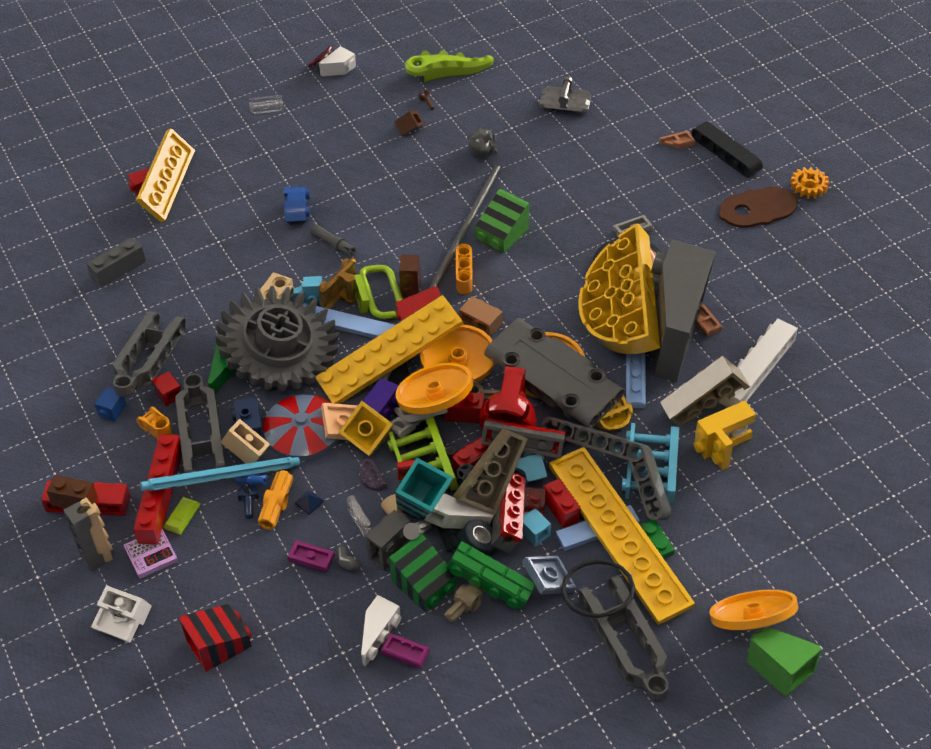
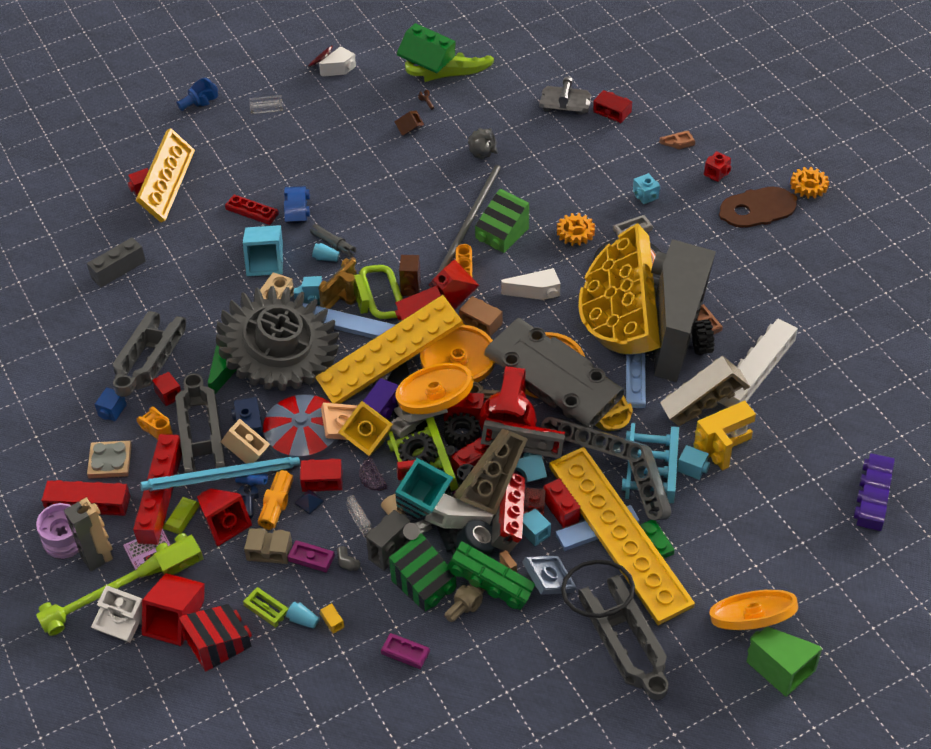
(55, 532): none -> lavender wheel
(67, 491): reddish brown brick -> none
(109, 459): none -> piece
(167, 559): none -> lime bar
(167, 602): none -> red slope
(199, 94): none -> blue piece
(224, 514): none -> red slope
(251, 209): none -> red tile
(263, 250): none -> medium azure slope
(267, 546): none -> dark tan brick
(278, 616): none -> lime tile
(302, 615): none -> medium azure cone
(321, 475): none -> red brick
(325, 253): none -> medium azure cone
(332, 618): none -> yellow piece
(379, 621): white slope -> none
(415, 442): none -> black tyre
(426, 48): none -> green slope
(454, 284): none -> red slope
(461, 421): none -> black tyre
(508, 561): none -> medium nougat tile
(535, 285): none -> white slope
(577, 229): none -> light orange gear
(612, 106): none -> red brick
(646, 188): none -> medium azure brick
(693, 462): none -> medium azure brick
(703, 336): none -> black tyre
(717, 166): none -> red brick
(727, 149): black beam -> none
(875, 491): none -> dark purple brick

